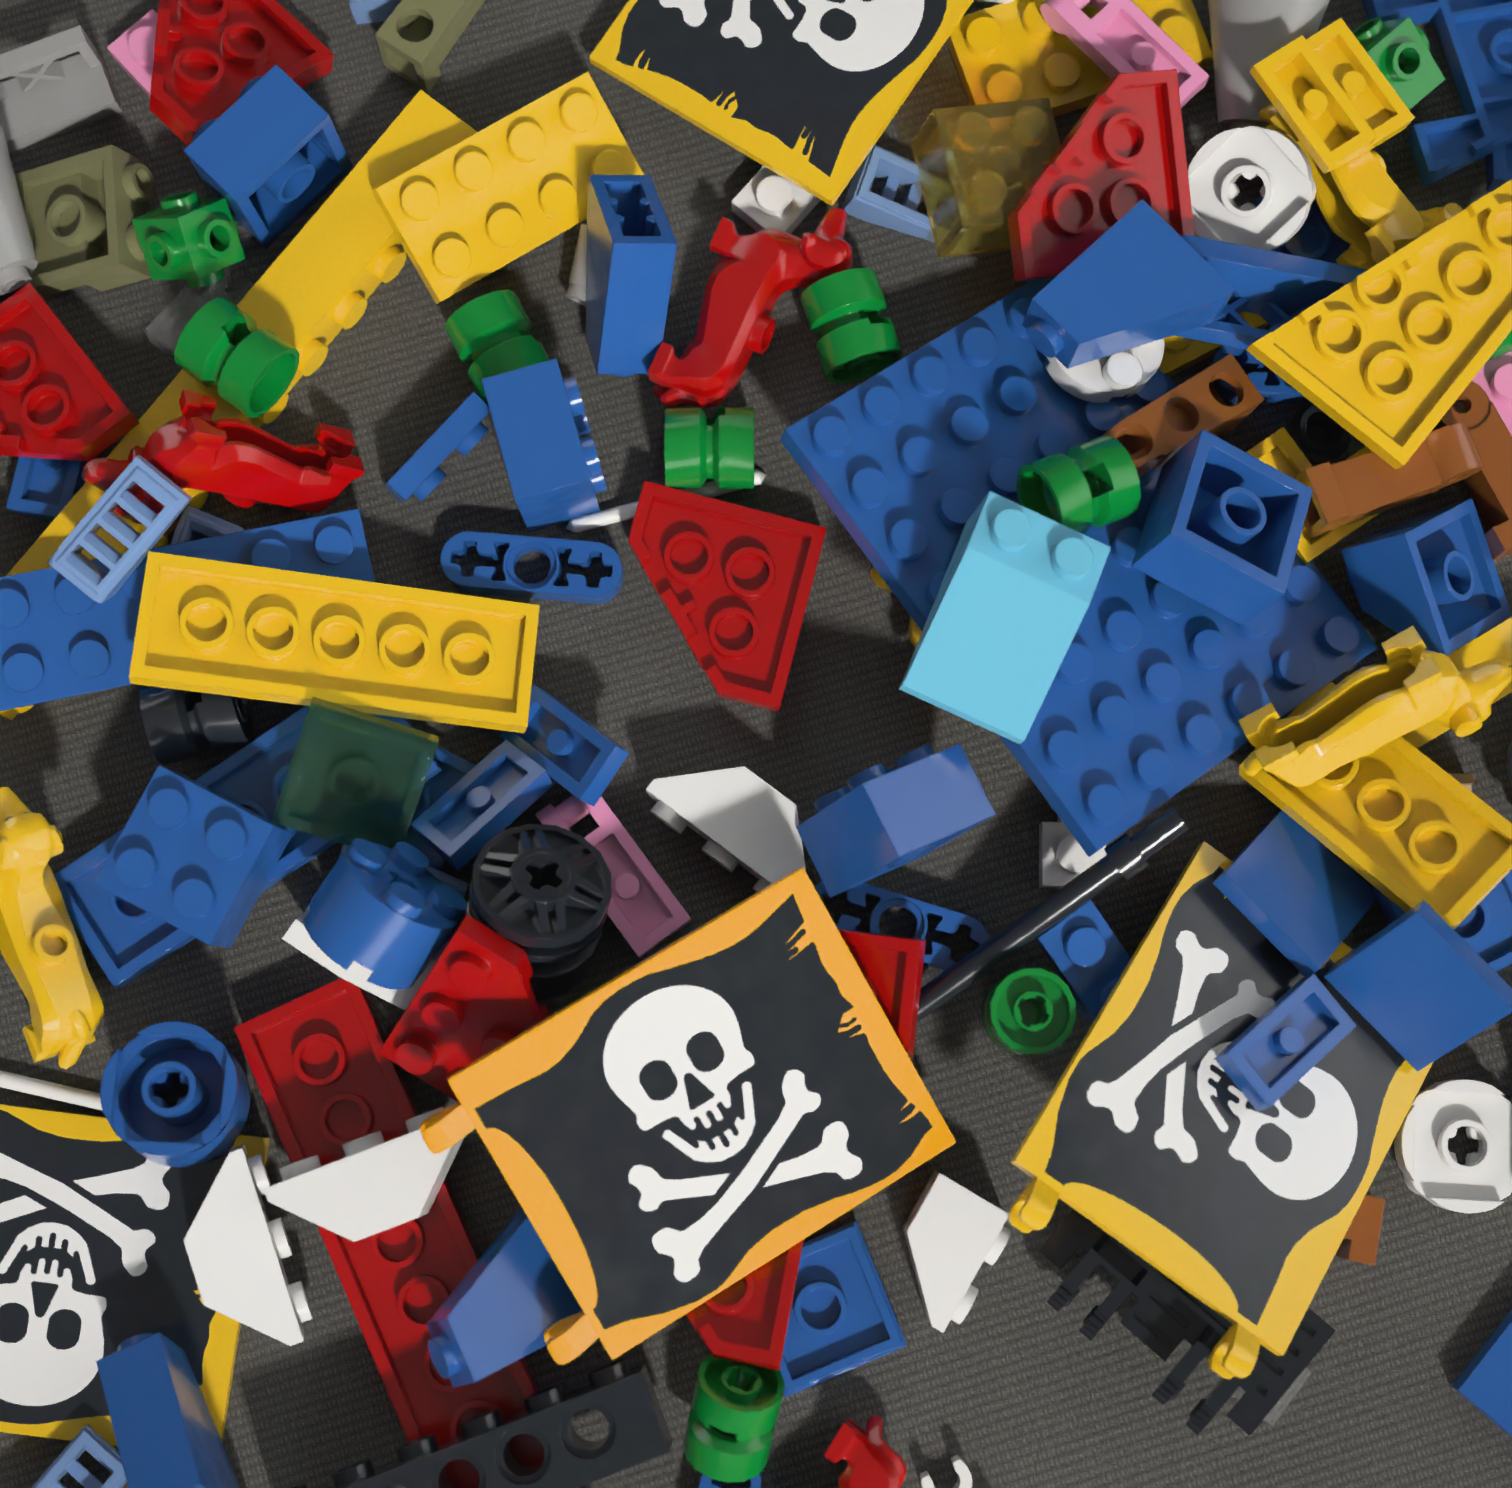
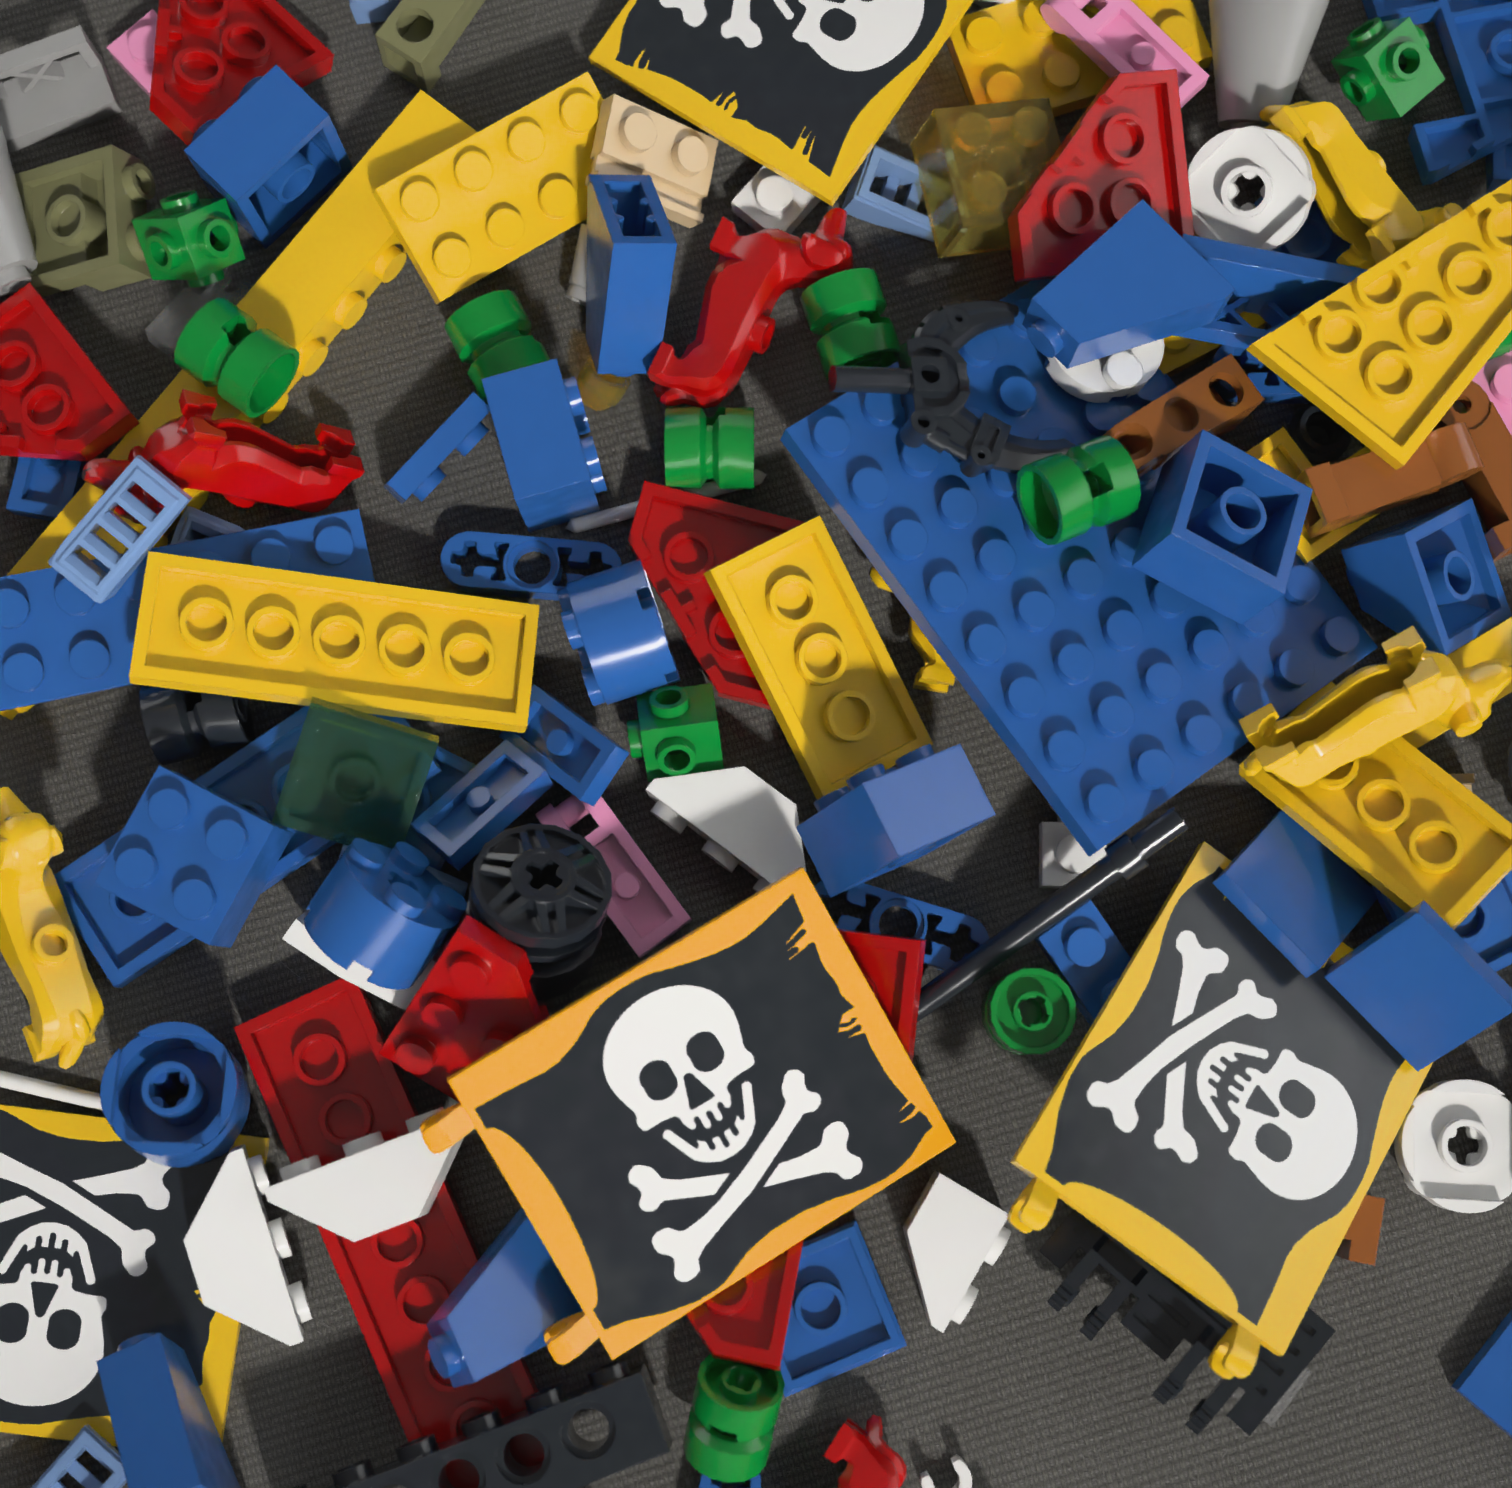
(600, 390): none -> clear yellow hinge
(617, 633): none -> blue brick
(647, 143): none -> tan plate
(676, 731): none -> green brick
(817, 656): none -> yellow plate
(936, 387): none -> black bar
(1004, 617): medium azure slope -> none
(1285, 1042): blue plate -> none
(1332, 95): yellow slope -> none

